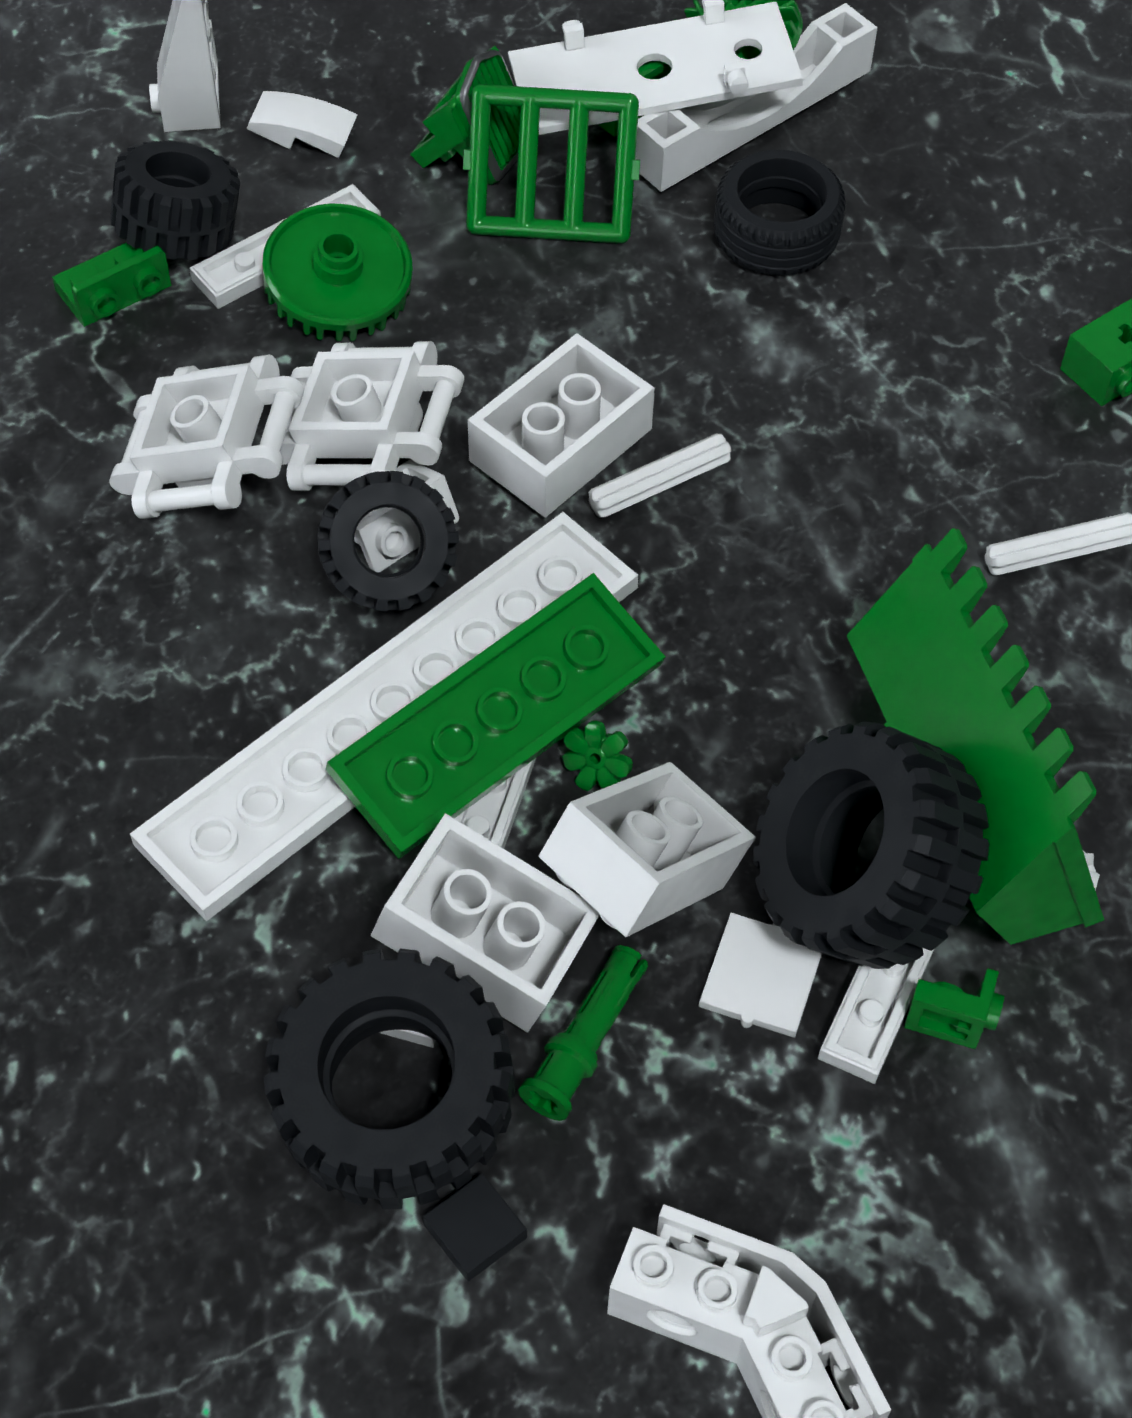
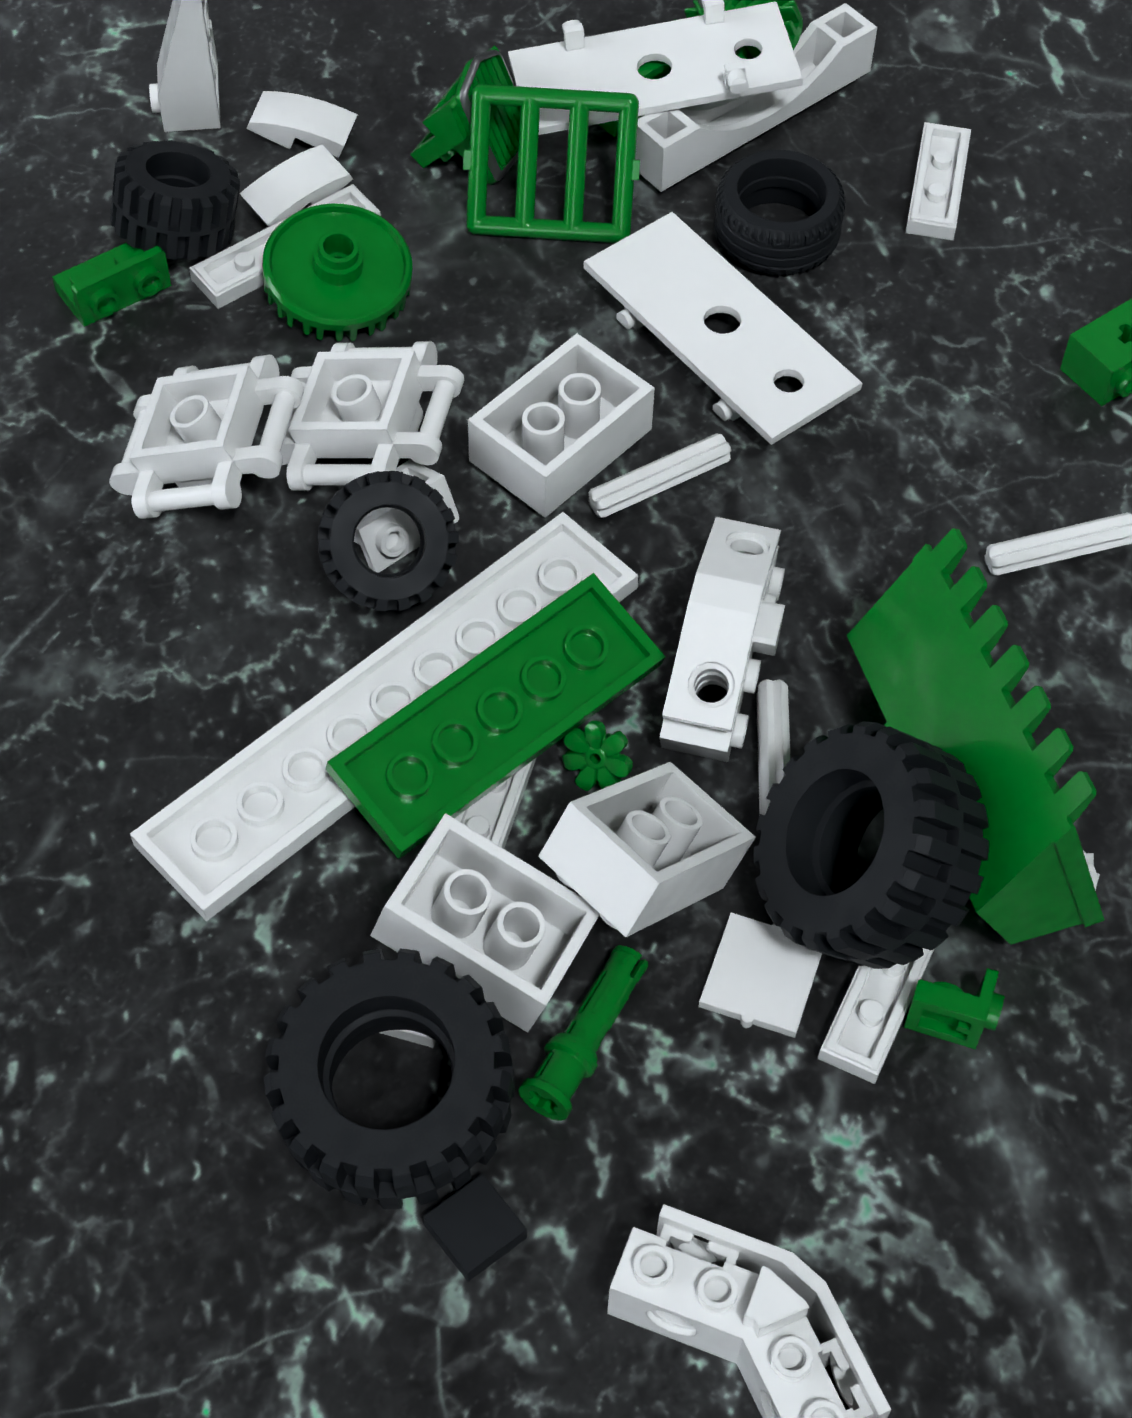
(296, 183): none -> white slope
(675, 282): none -> white piece
(725, 621): none -> white brick
(772, 736): none -> white axle
(938, 181): none -> white tile

